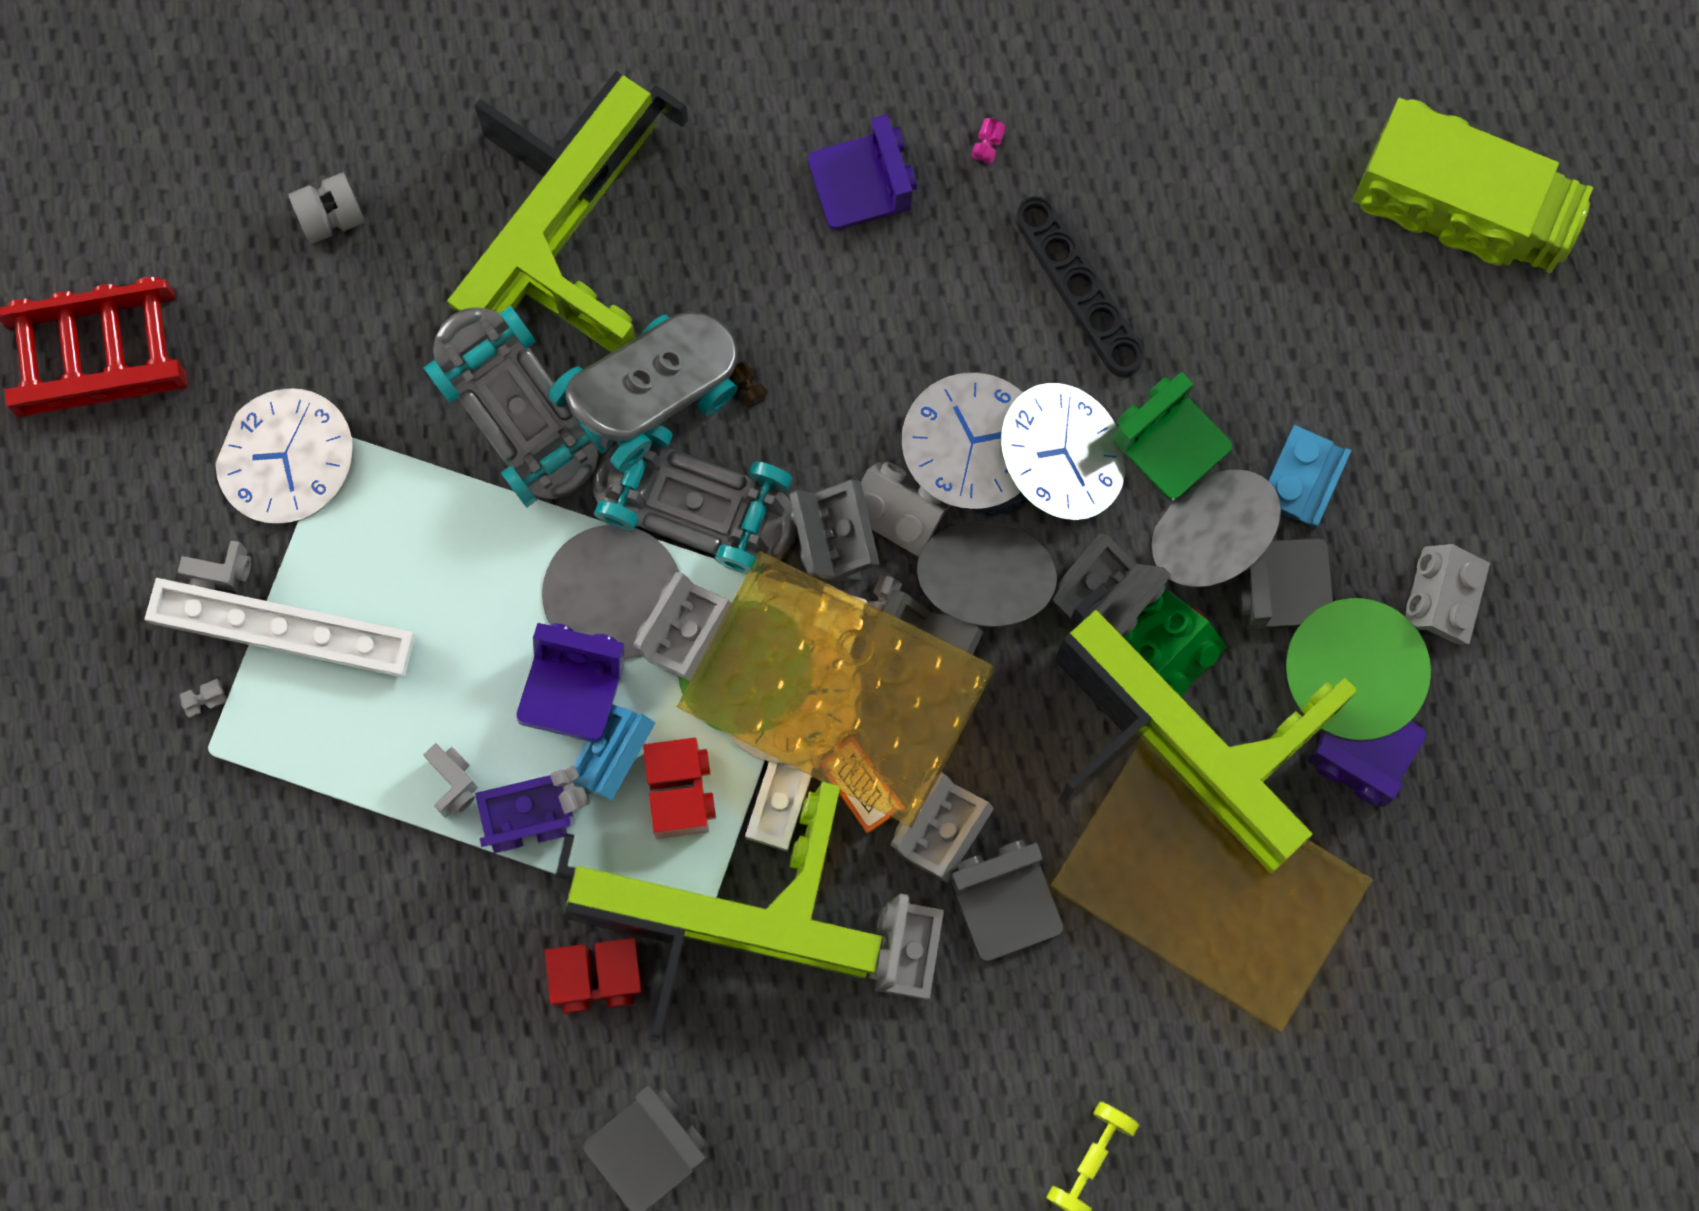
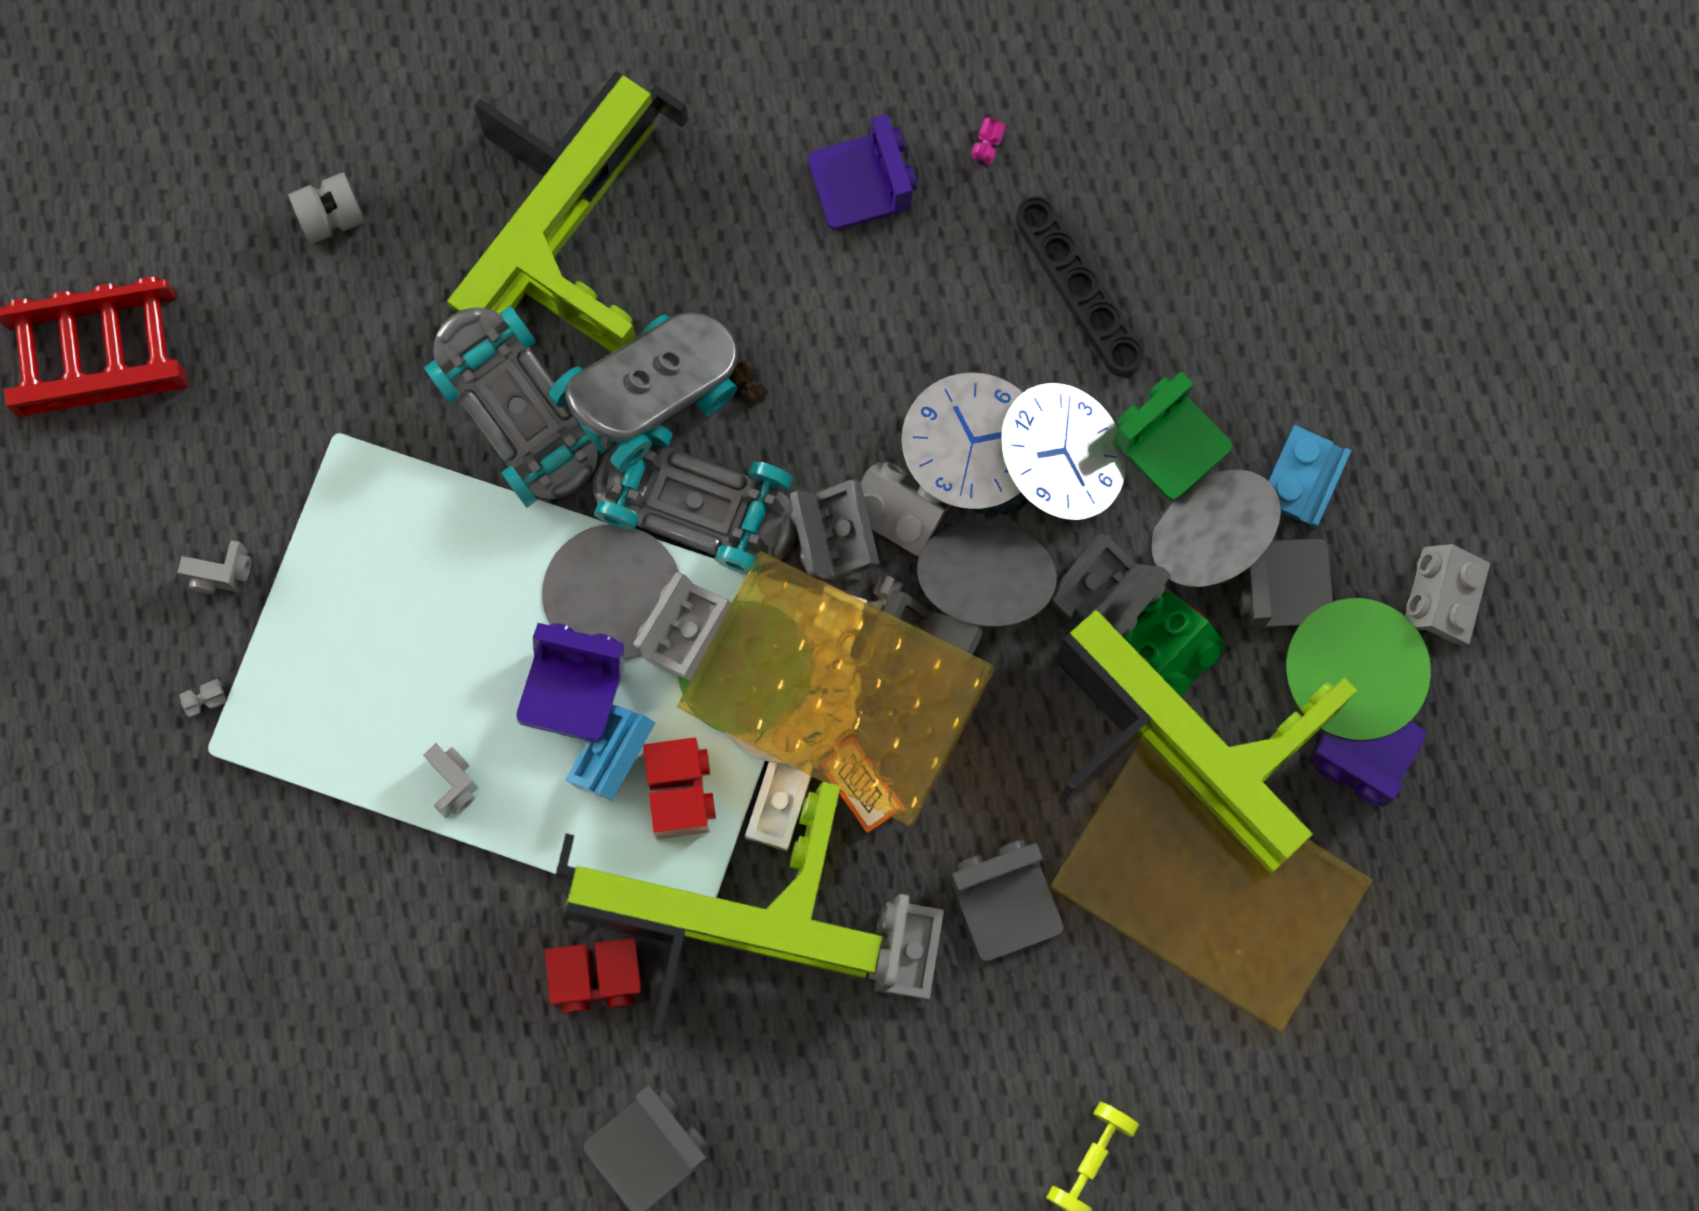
(280, 627): white plate -> none
(284, 456): flat silver sticker -> none
(520, 812): dark purple bracket -> none
(572, 797): light grey piece -> none
(942, 829): light grey bracket -> none
(1472, 189): lime piece -> none

